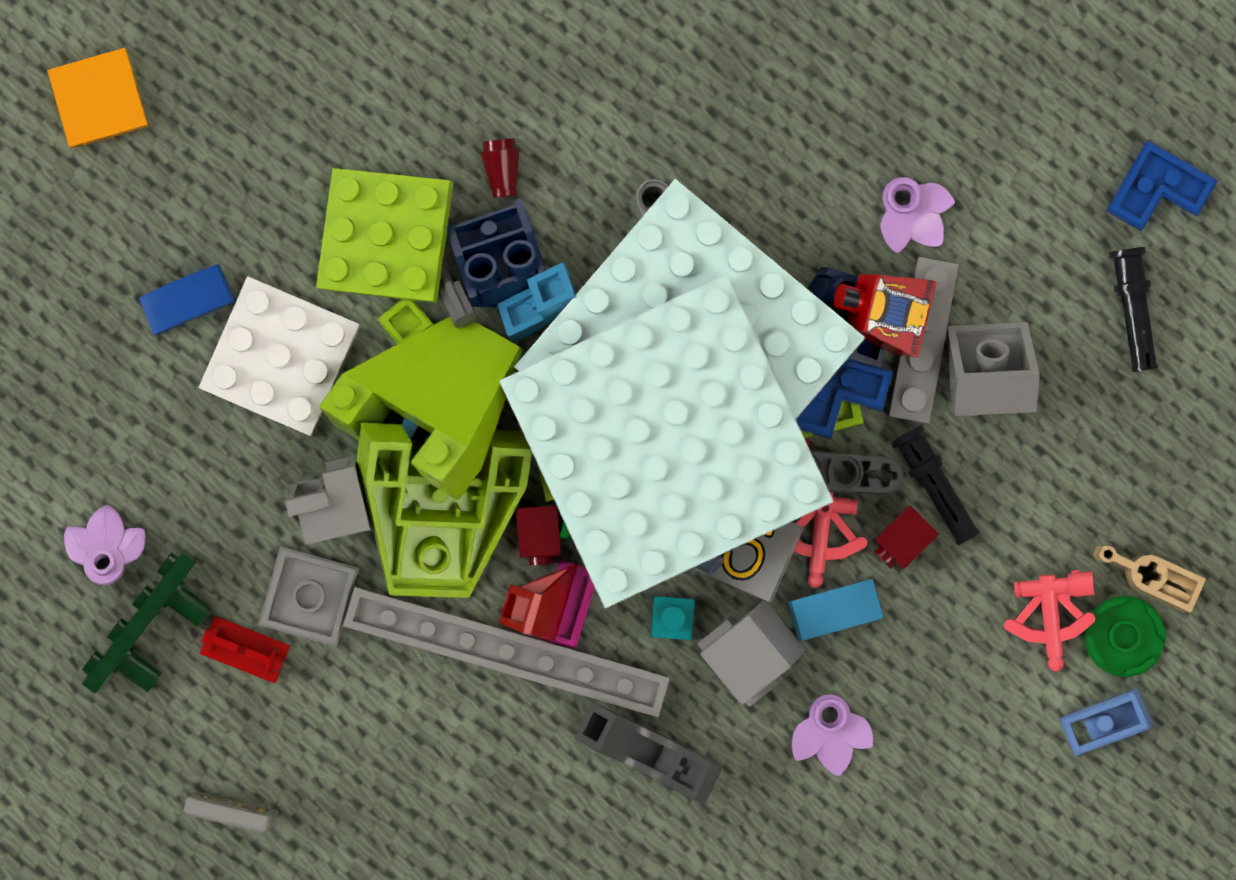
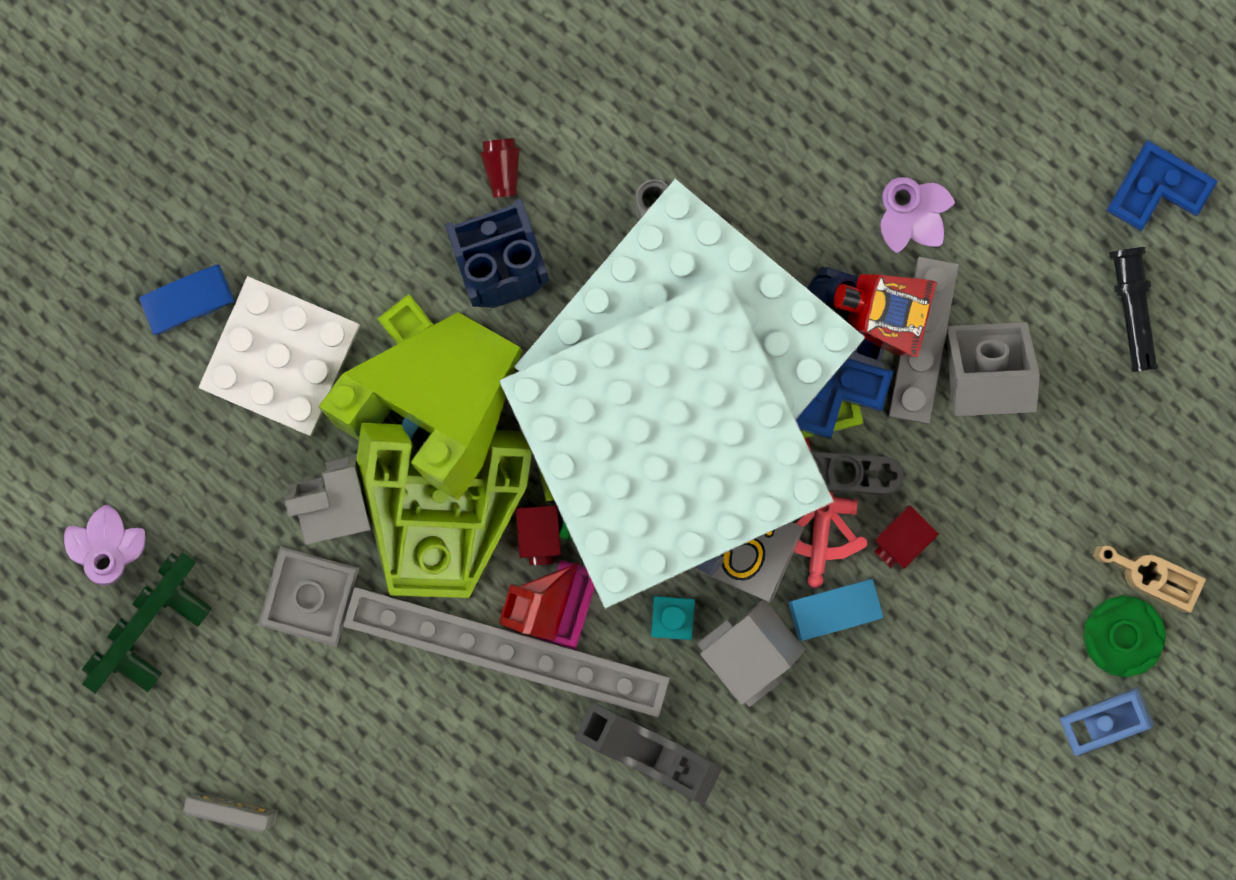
(98, 98): light orange tile -> none
(244, 649): red hinge -> none
(384, 235): lime plate -> none
(456, 300): dark grey axle -> none
(539, 304): dark azure slope -> none
(833, 740): lavender plate -> none
(961, 528): black pin -> none
(1048, 592): coral piece -> none

